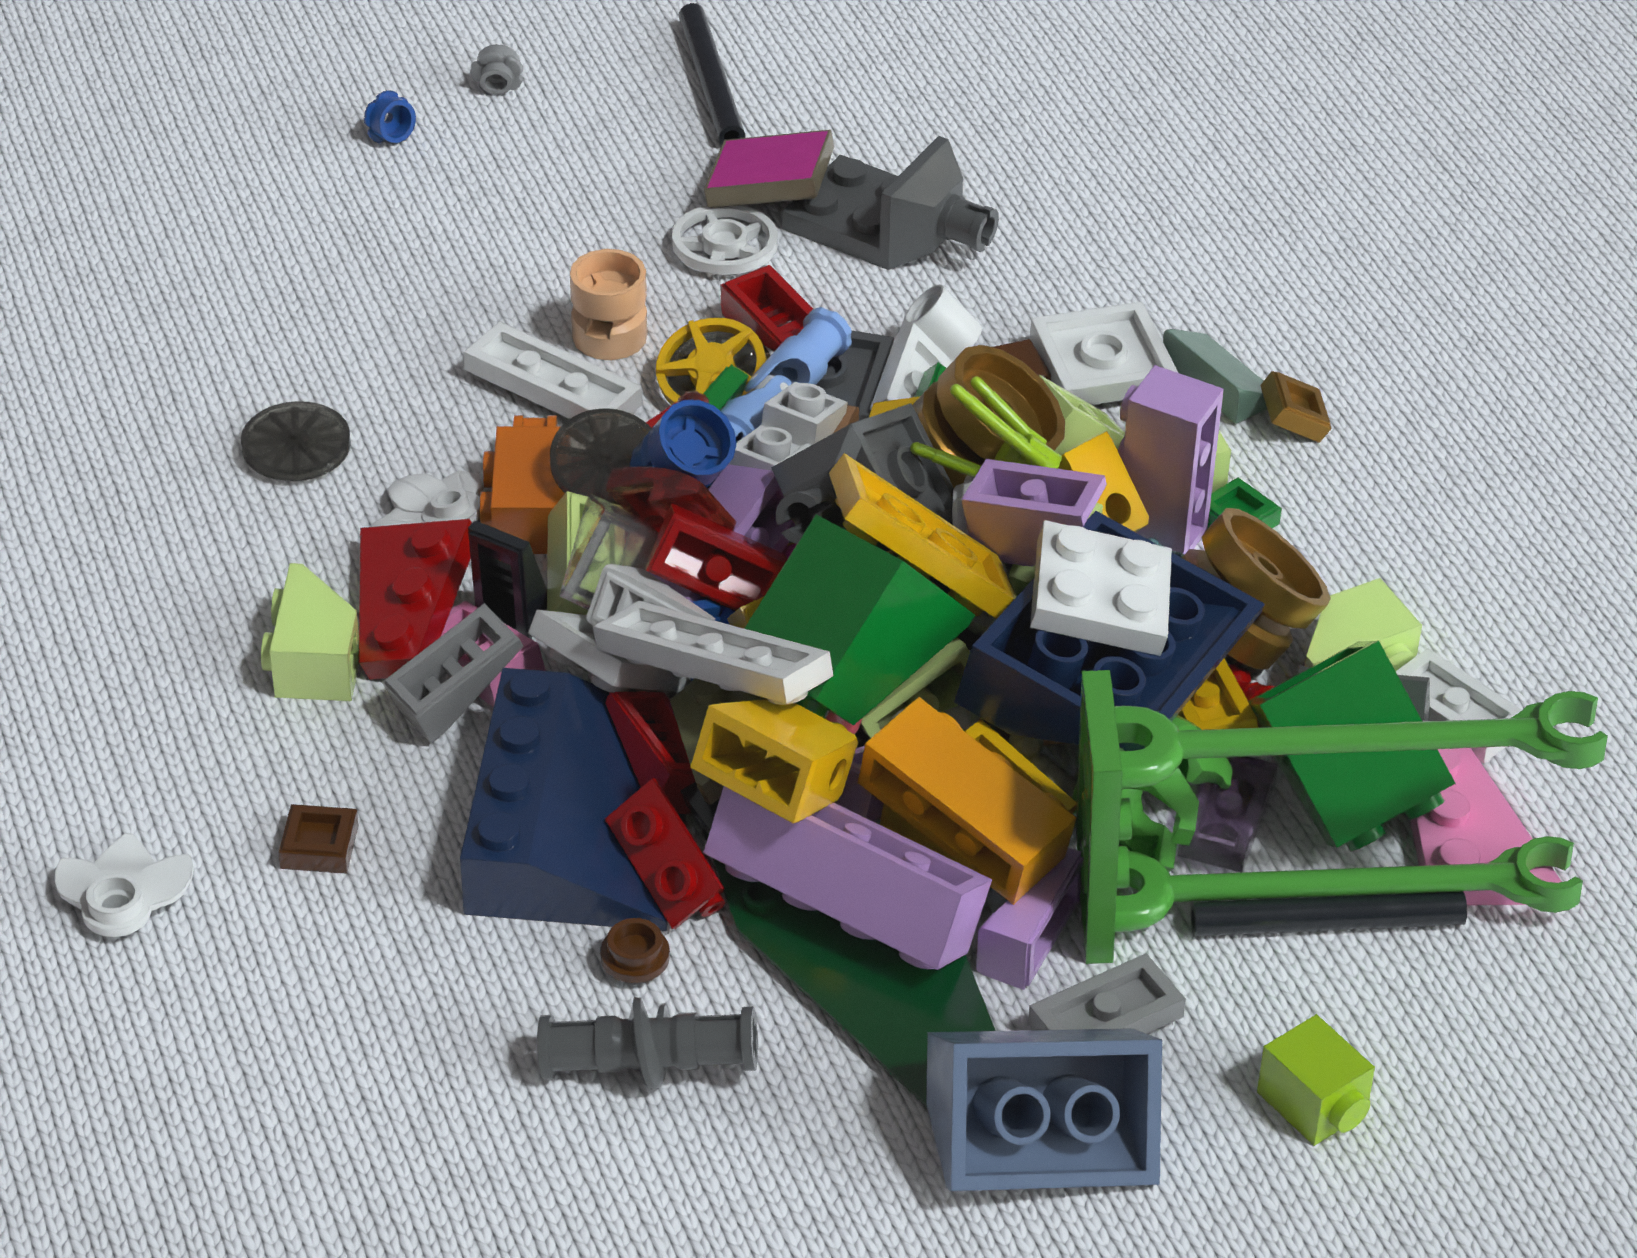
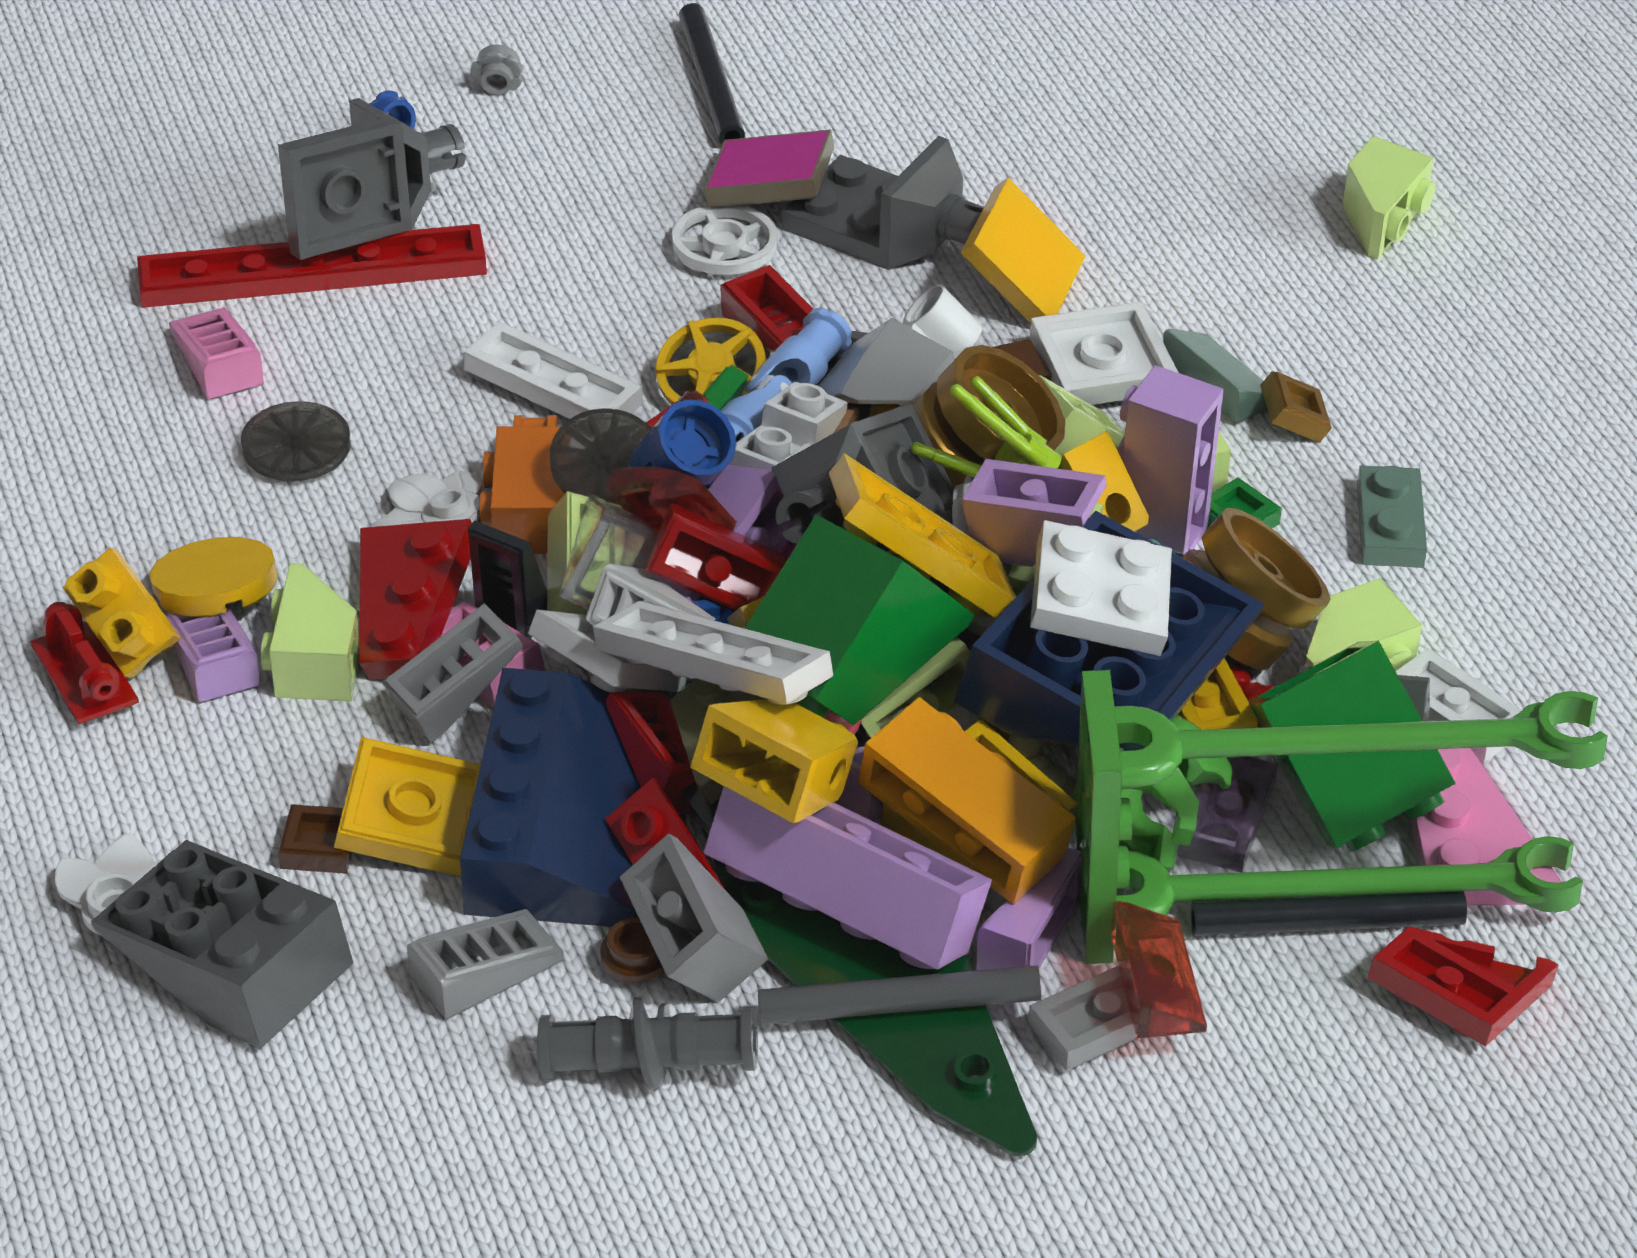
(80, 665): none -> red hinge
(120, 611): none -> yellow hips
(211, 573): none -> yellow tile
(215, 654): none -> lavender slope
(218, 352): none -> bright pink slope
(229, 940): none -> dark grey slope
(274, 271): none -> red tile
(361, 179): none -> dark grey plate
(407, 806): none -> yellow tile
(455, 990): none -> light grey slope
(608, 304): light nougat wheel -> none
(692, 921): none -> light grey slope
(887, 367): none -> light grey slope
(899, 994): none -> dark grey piece
(1022, 252): none -> yellow tile
(1045, 1108): sand blue slope -> none
(1155, 972): none -> clear red slope
(1316, 1080): lime brick -> none
(1385, 192): none -> yellowish green slope
(1391, 516): none -> sand green plate
(1459, 981): none -> red wing

